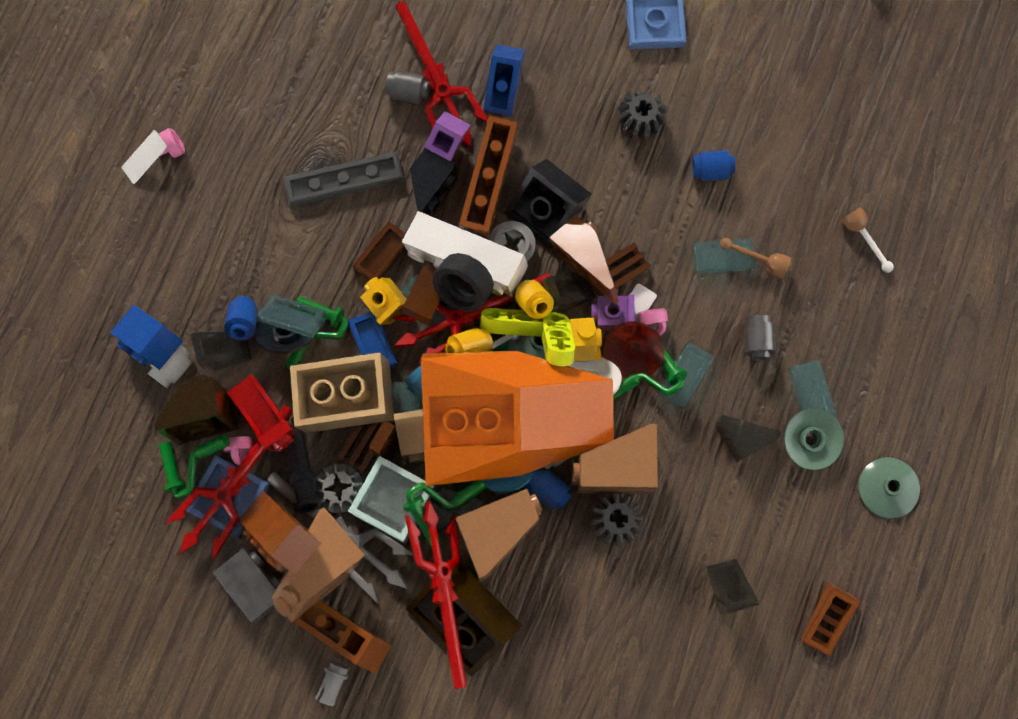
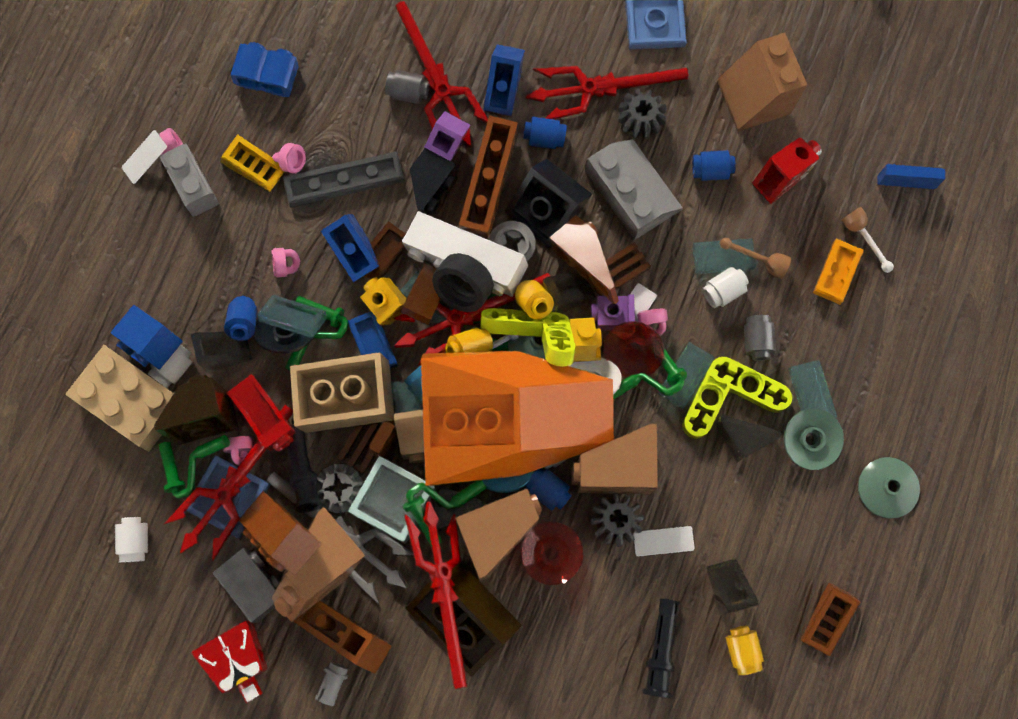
(121, 397): none -> tan brick
(131, 539): none -> white brick
(189, 180): none -> light grey brick
(234, 660): none -> red torso
(238, 166): none -> yellow slope
(264, 69): none -> blue brick
(279, 262): none -> bright pink tile
(290, 158): none -> bright pink tile
(351, 246): none -> blue slope
(545, 133): none -> blue brick
(568, 549): none -> clear red dish
(598, 86): none -> red piece
(631, 187): none -> light grey slope
(660, 664): none -> black pin
(664, 541): none -> white sticker
(723, 385): none -> neon yellow beam
(725, 287): none -> white brick
(745, 650): none -> yellow brick
(763, 83): none -> medium nougat slope
(792, 162): none -> red torso
(838, 271): none -> light orange plate
(911, 176): none -> blue tile

